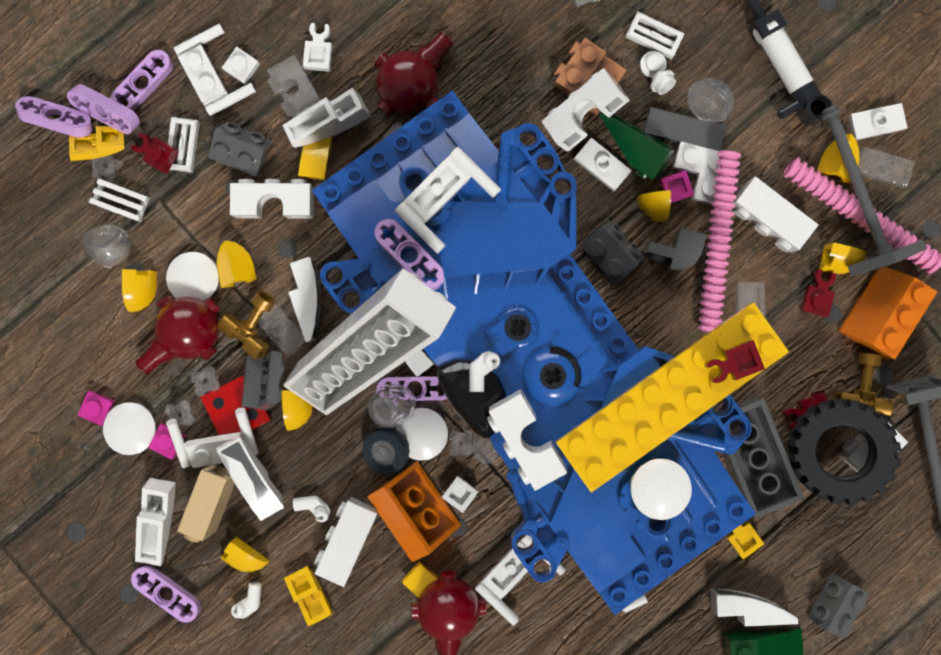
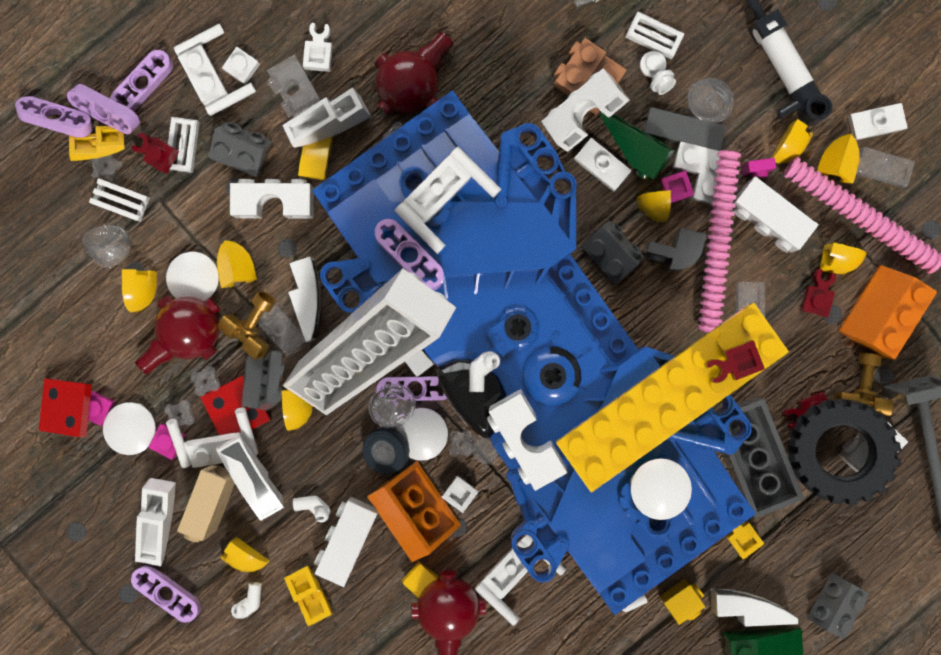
(65, 407): none -> red tile
(683, 601): none -> yellow brick
(758, 168): none -> dark pink plate
(792, 143): none -> yellow brick
(885, 253): dark grey tile -> none

